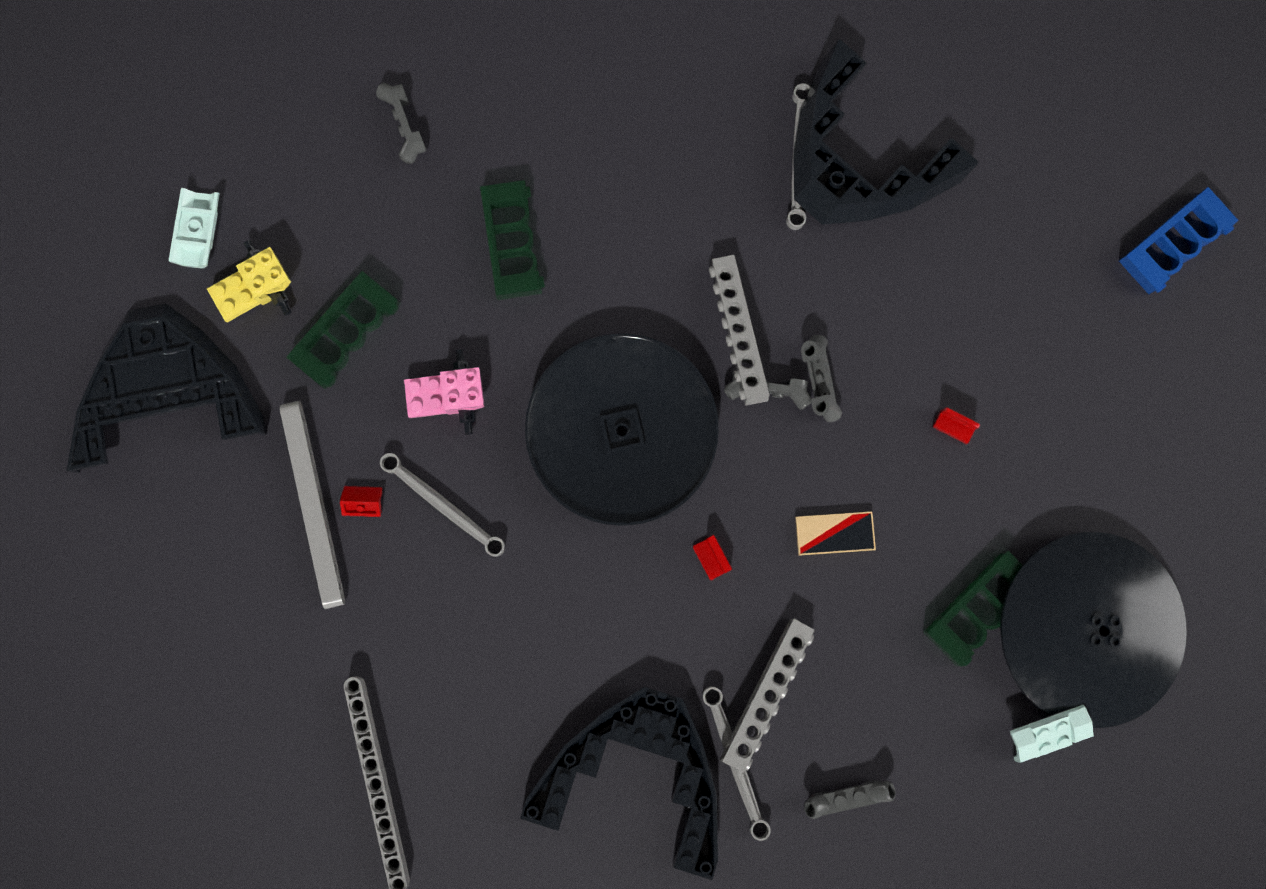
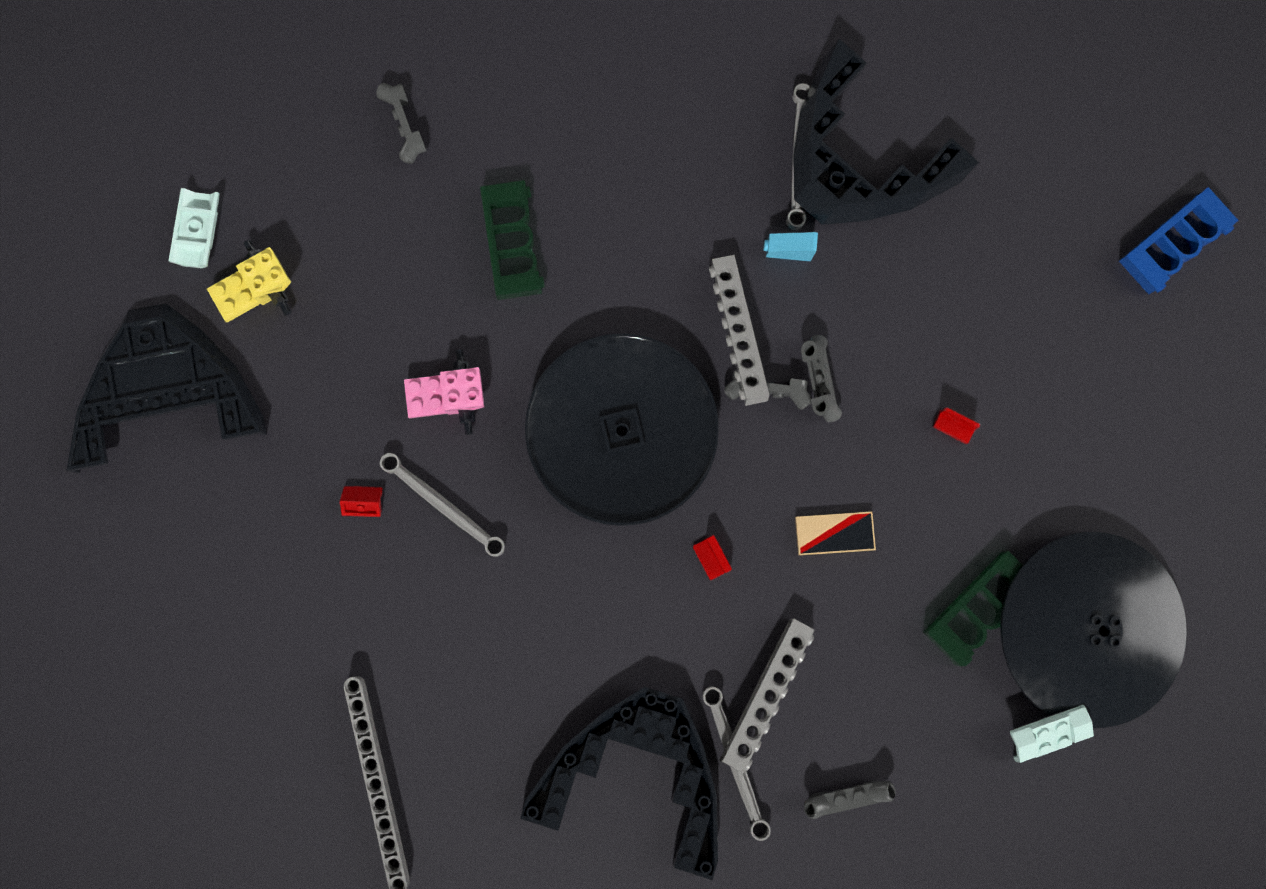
(312, 505): light grey beam -> none
(372, 292): clear green fence -> none
(791, 246): none -> medium azure slope

